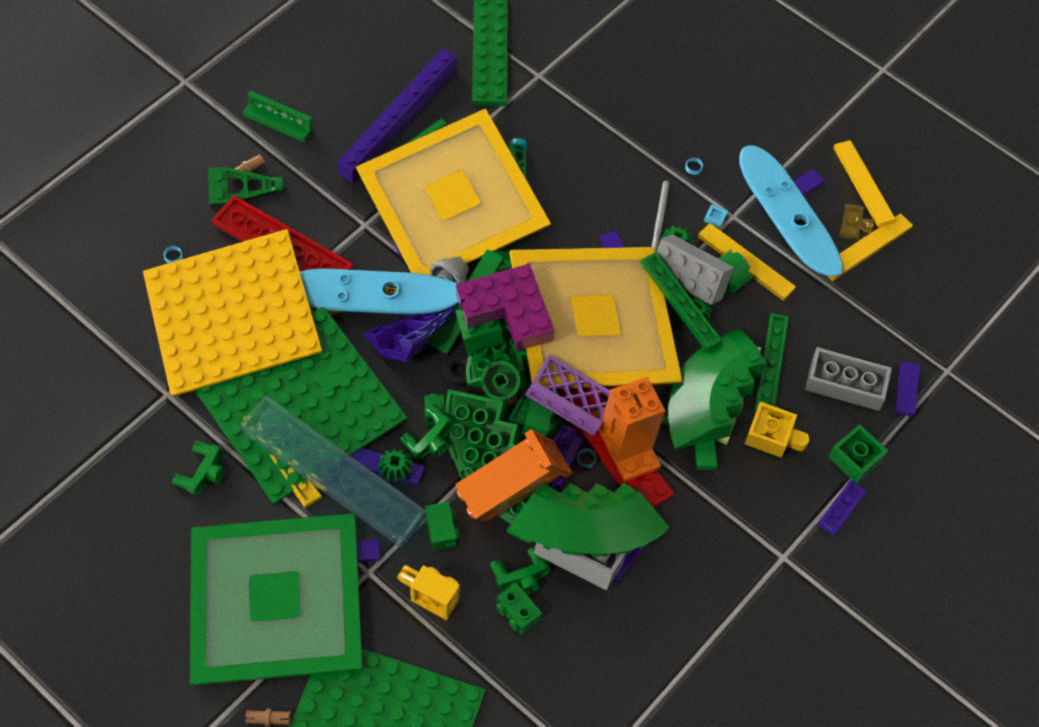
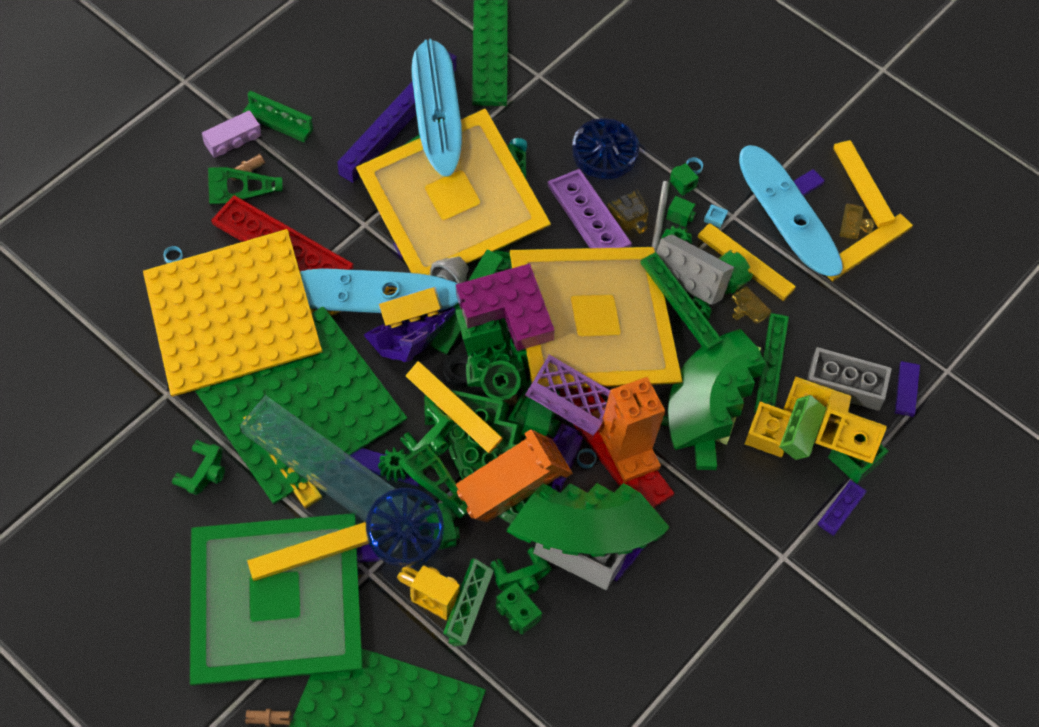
(231, 134): none -> lavender brick
(307, 552): none -> yellow tile
(410, 307): none -> yellow brick
(411, 532): none -> clear blue piece
(424, 458): none -> green plate
(435, 98): none -> medium azure piece
(454, 407): none -> yellow tile
(470, 605): none -> green fence
(593, 205): none -> medium lavender plate
(605, 147): none -> clear blue piece
(629, 211): none -> torso
(681, 211): none -> green brick
(683, 179): none -> green brick
(749, 304): none -> clear yellow plate
(803, 427): none -> bright green brick
(839, 426): none -> yellow bracket

